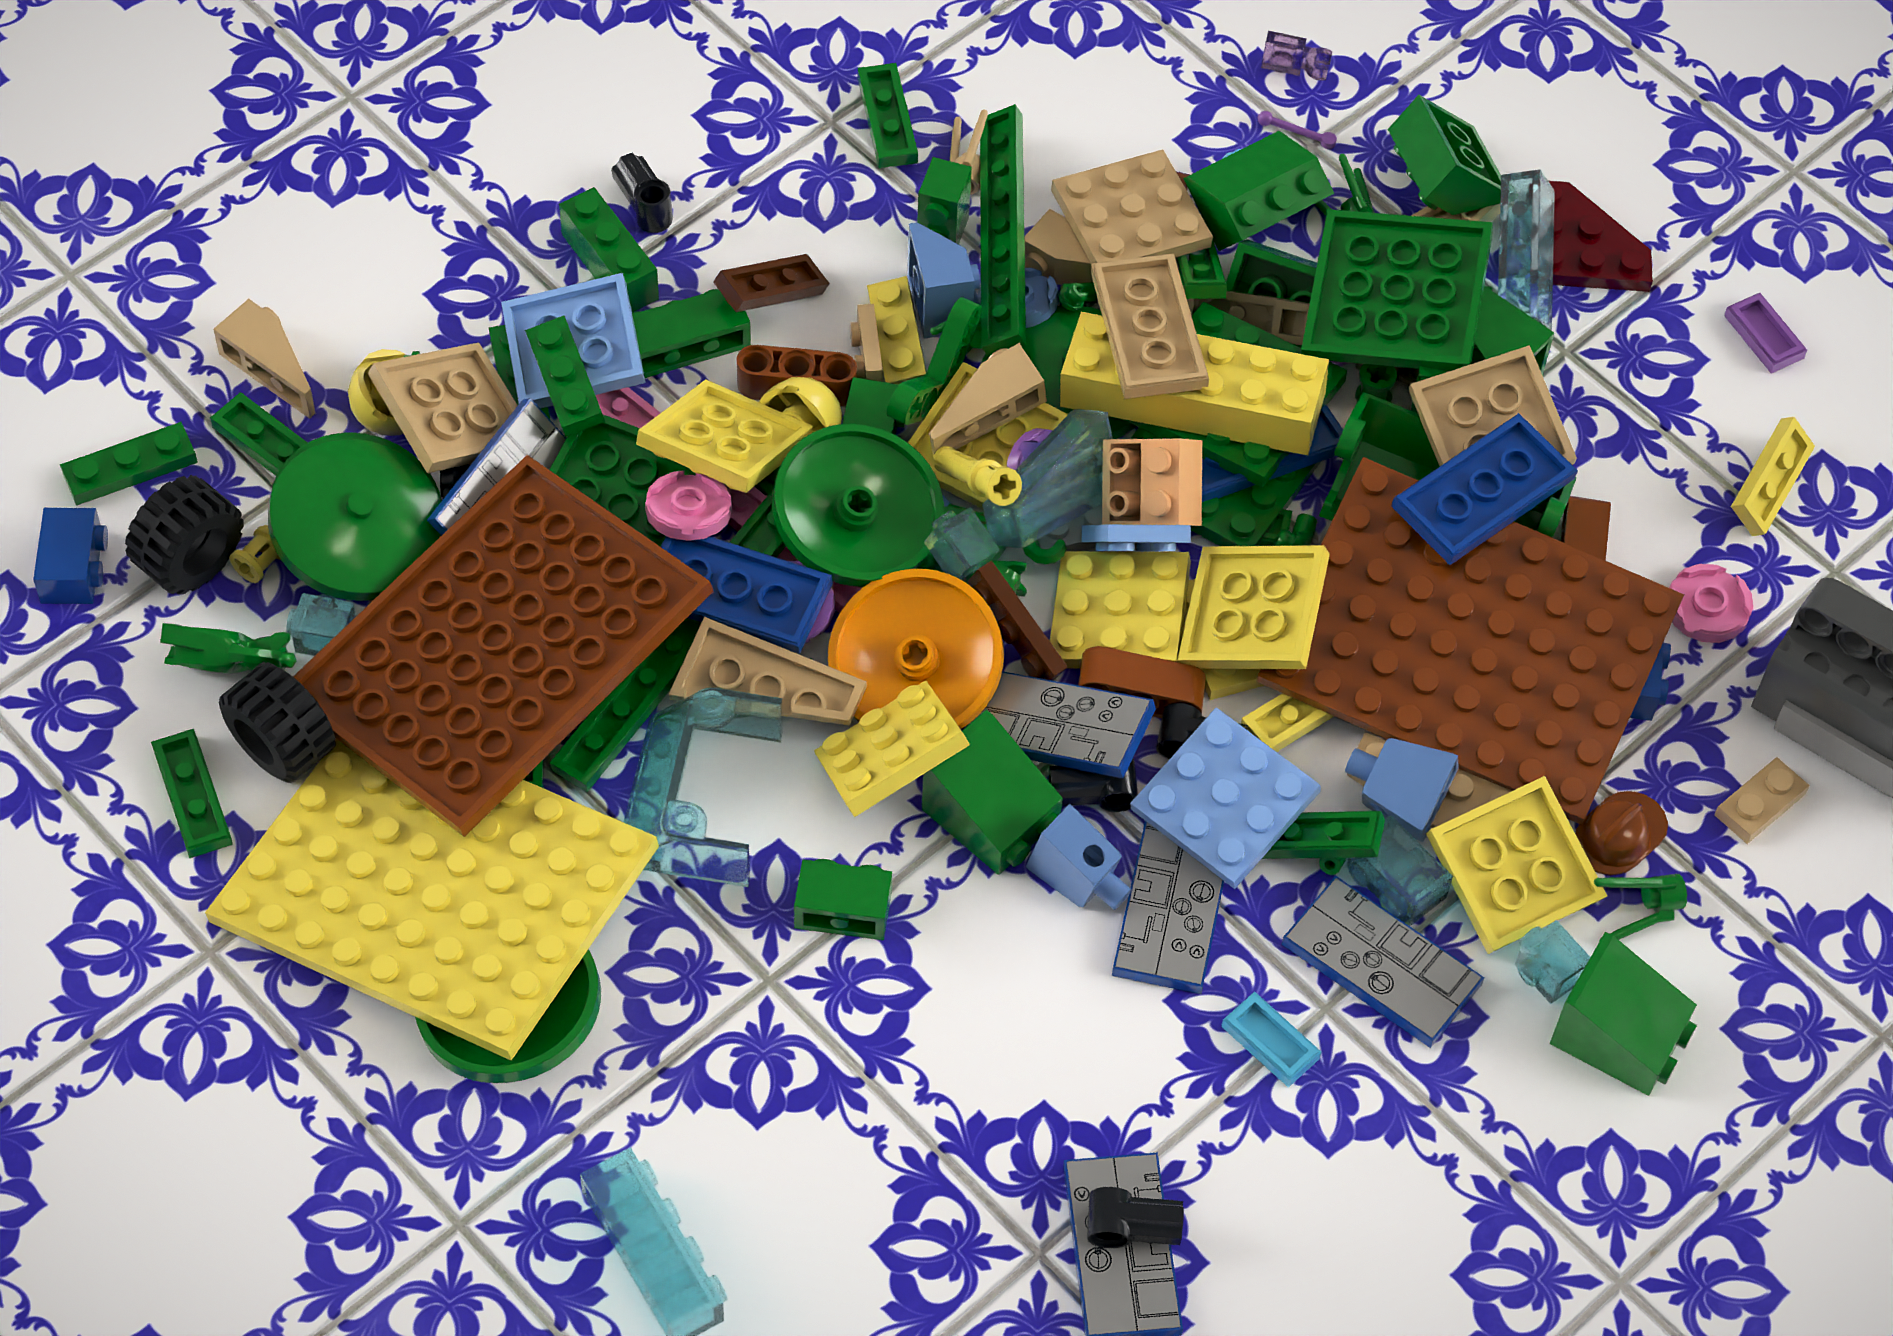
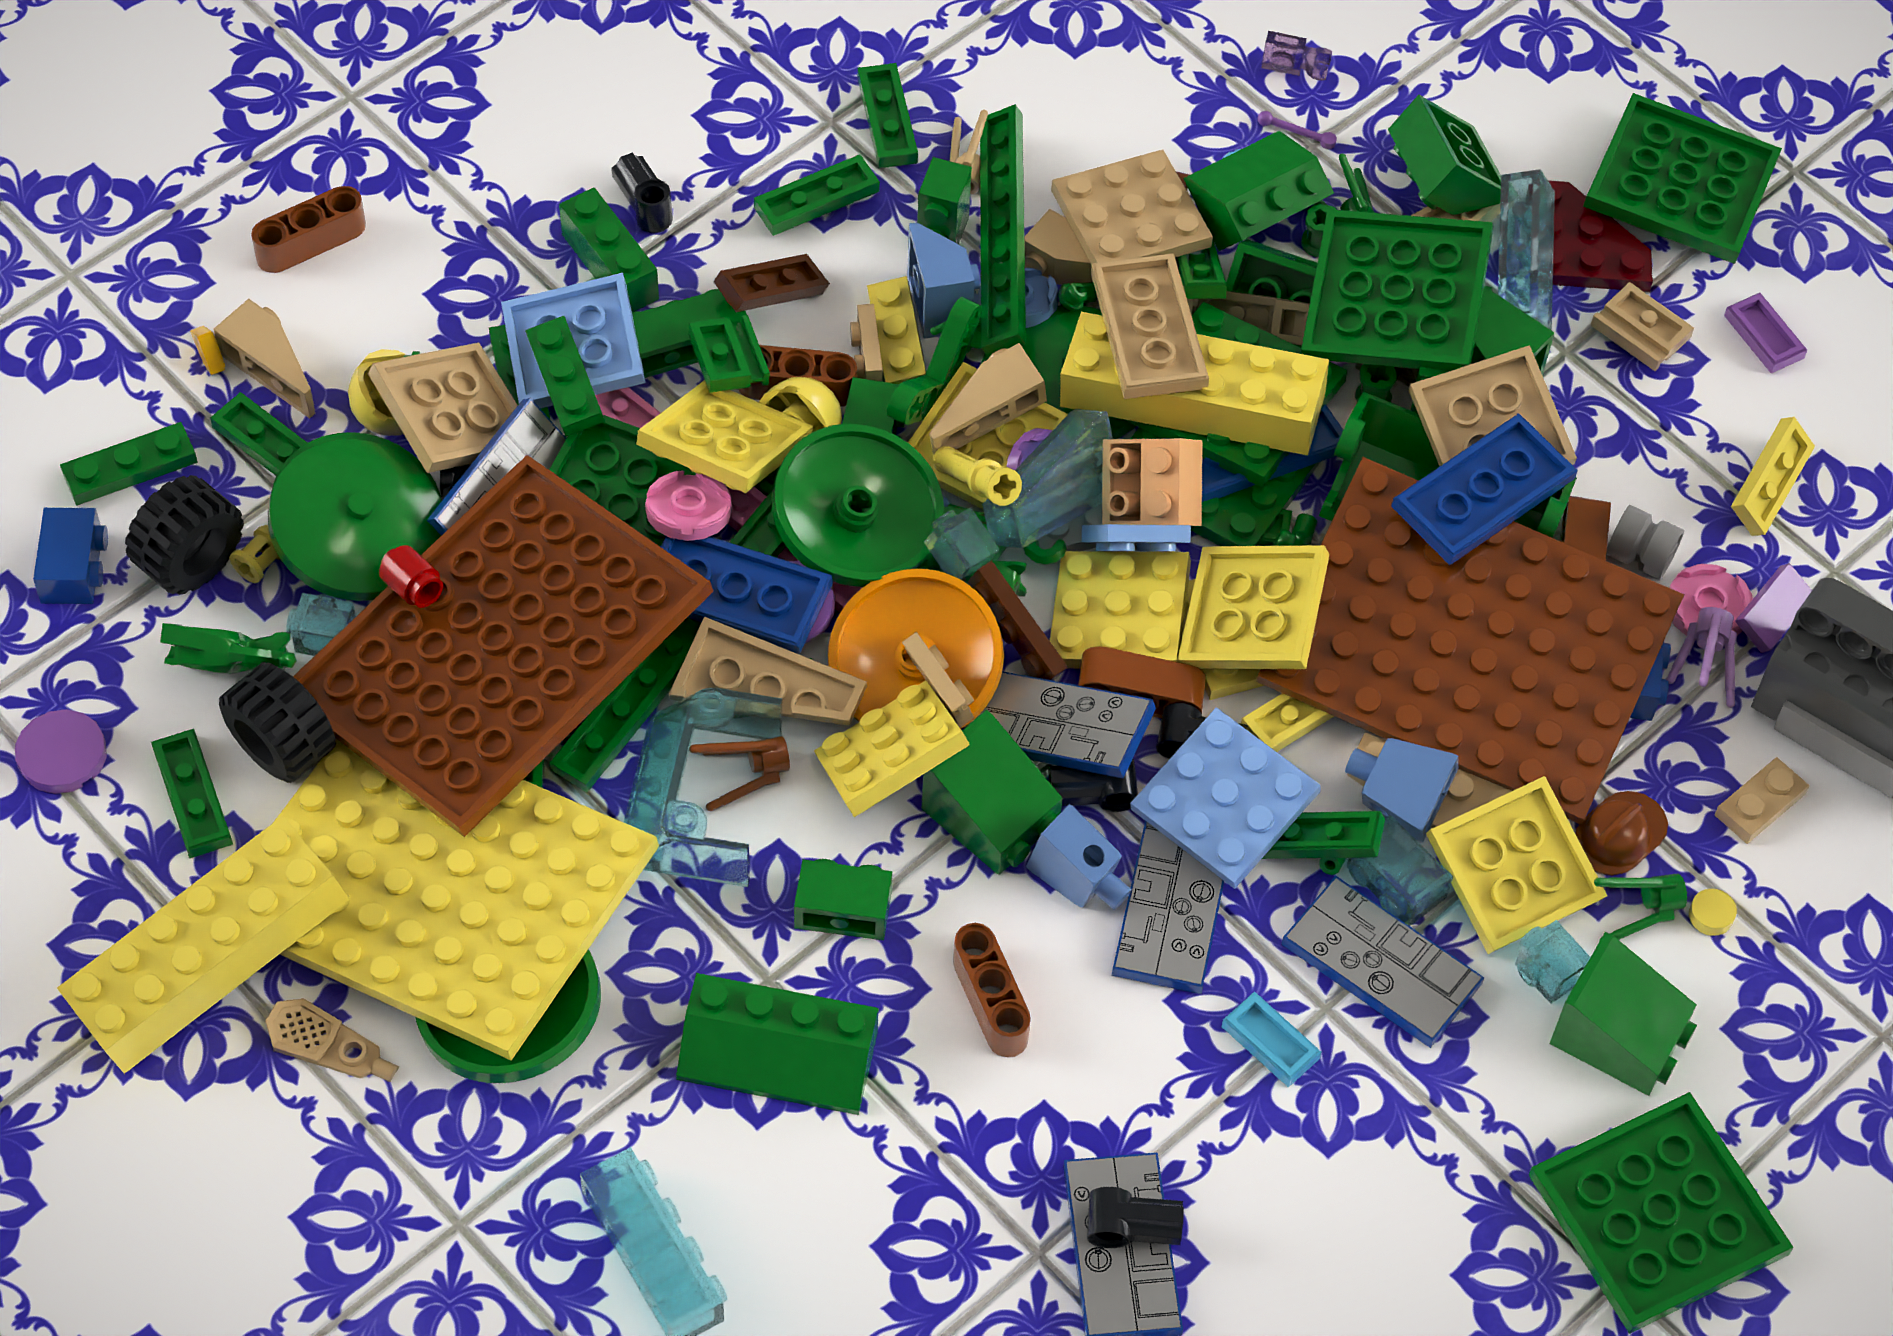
(60, 751): none -> medium lavender tile
(203, 944): none -> light yellow brick
(208, 349): none -> yellow tile
(308, 229): none -> dark orange beam
(332, 1045): none -> tan piece
(411, 576): none -> red brick
(728, 353): none -> green plate
(764, 756): none -> dark orange plant
(777, 1043): none -> green slope
(816, 194): none -> green plate
(932, 666): none -> tan plate
(997, 1008): none -> dark orange beam
(1315, 224): none -> green bush
(1642, 326): none -> tan plate
(1645, 542): none -> light grey wheel
(1660, 1212): none -> green plate
(1682, 178): none -> green plate
(1712, 912): none -> light yellow tile
(1713, 632): none -> lavender plant
(1774, 608): none -> tile

